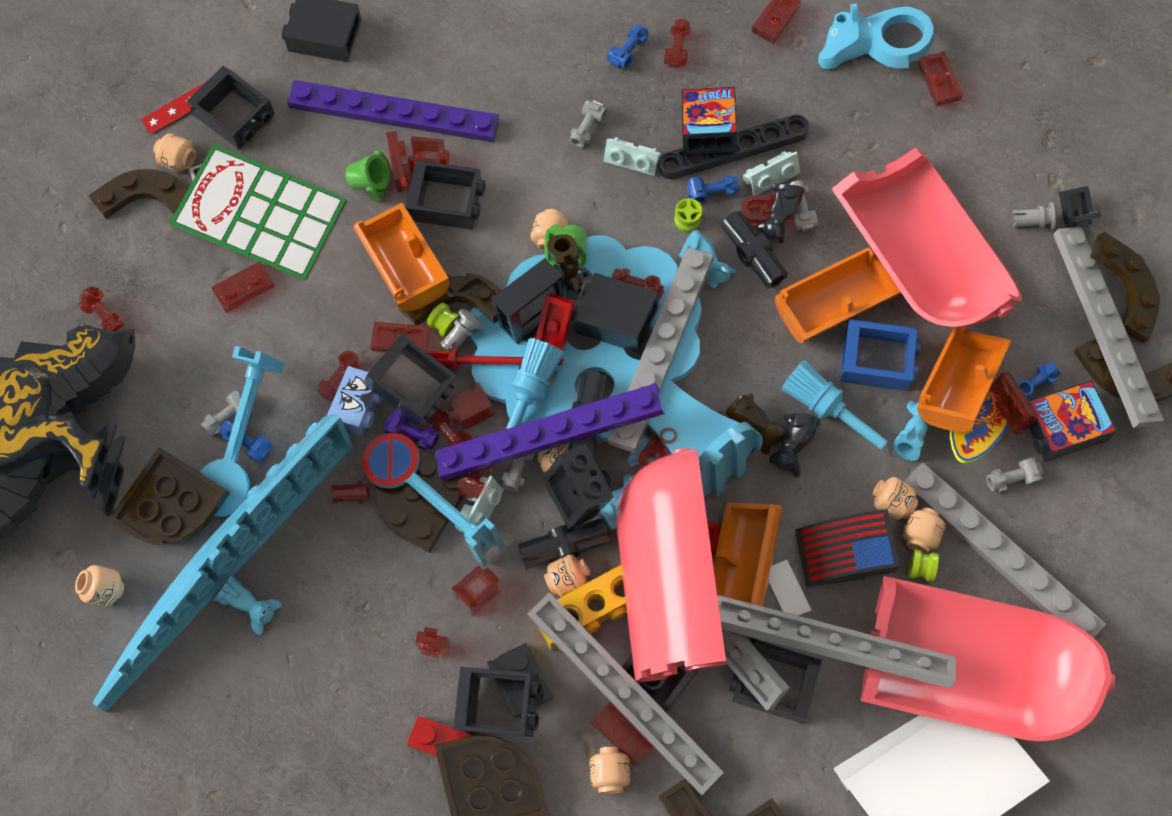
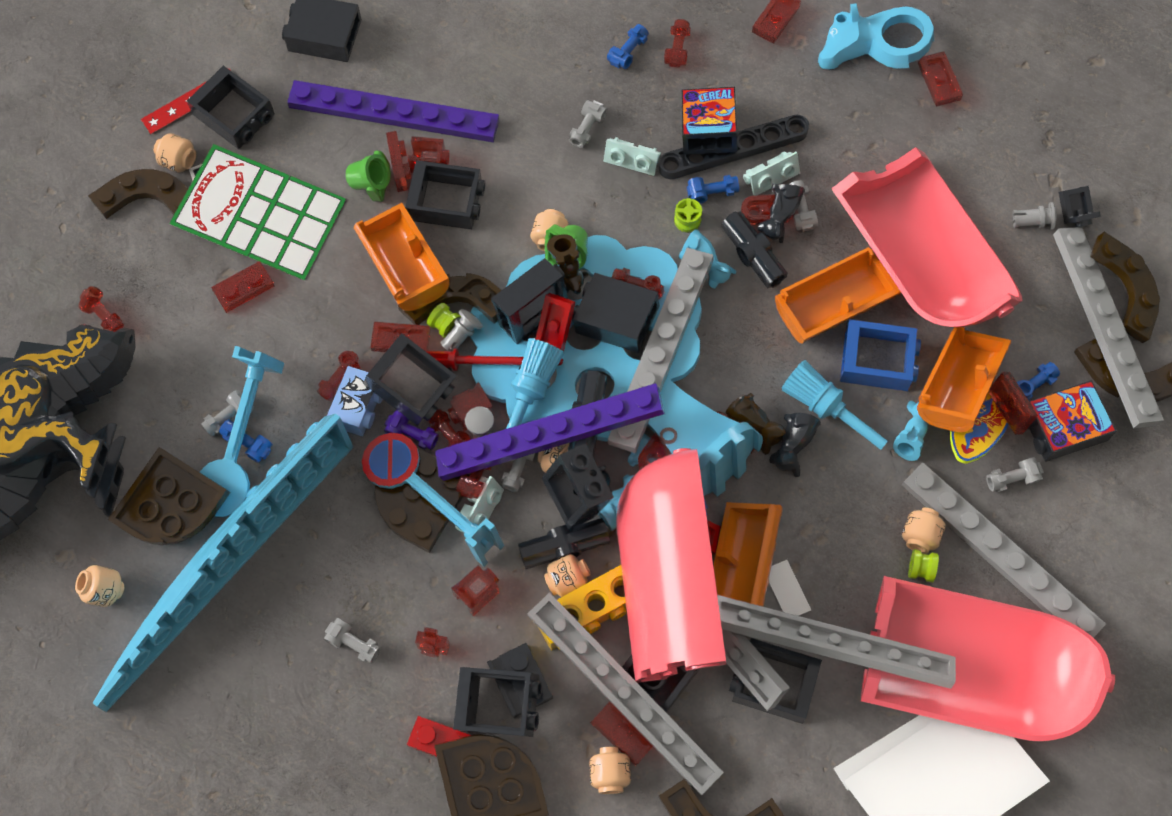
(241, 598): medium azure animal -> none
(339, 633): none -> light grey bar
(350, 492): clear red pin -> none
(479, 421): none -> light grey pin
(847, 548): slope -> none
(896, 497): light nougat head -> none

